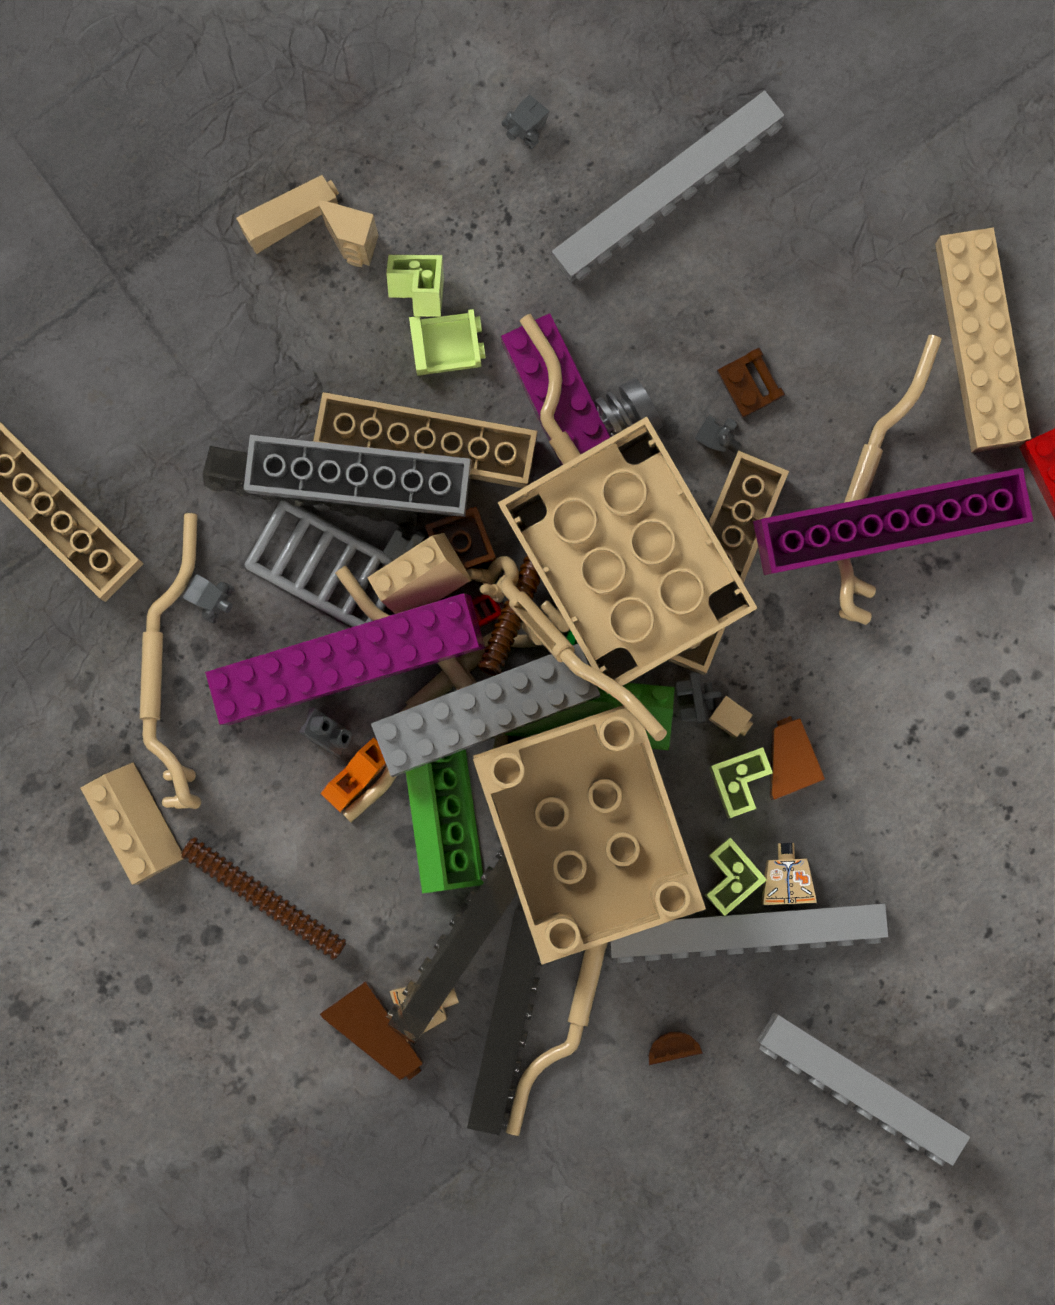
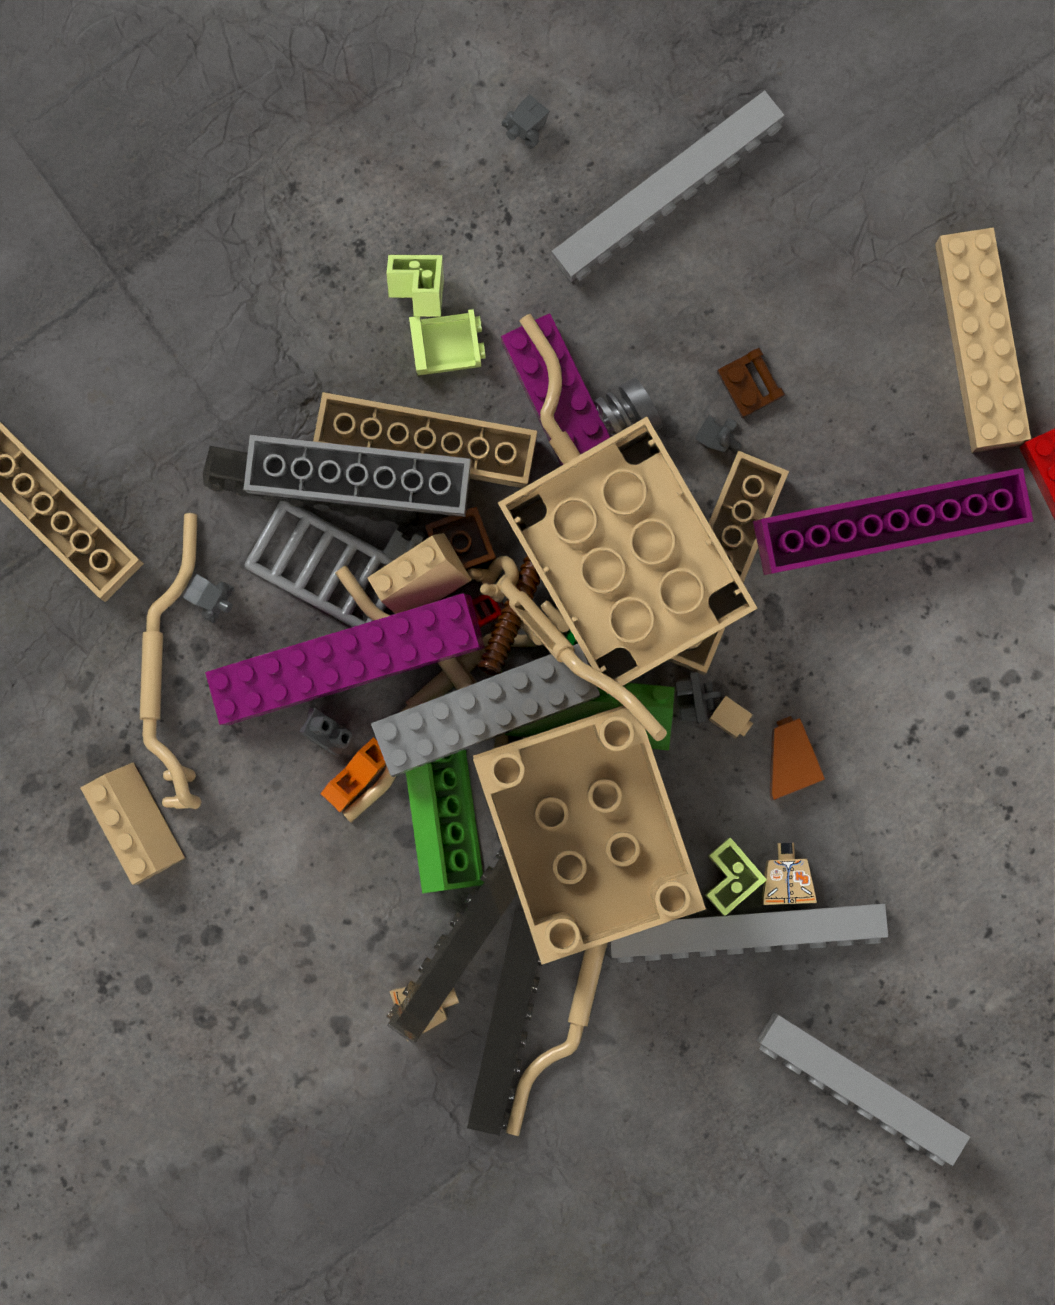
(263, 898): reddish brown piece -> none
(286, 213): tan slope -> none
(351, 231): tan slope -> none
(364, 1022): reddish brown slope -> none
(672, 1047): reddish brown tile -> none
(732, 780): yellowish green brick -> none
(865, 474): tan piece -> none

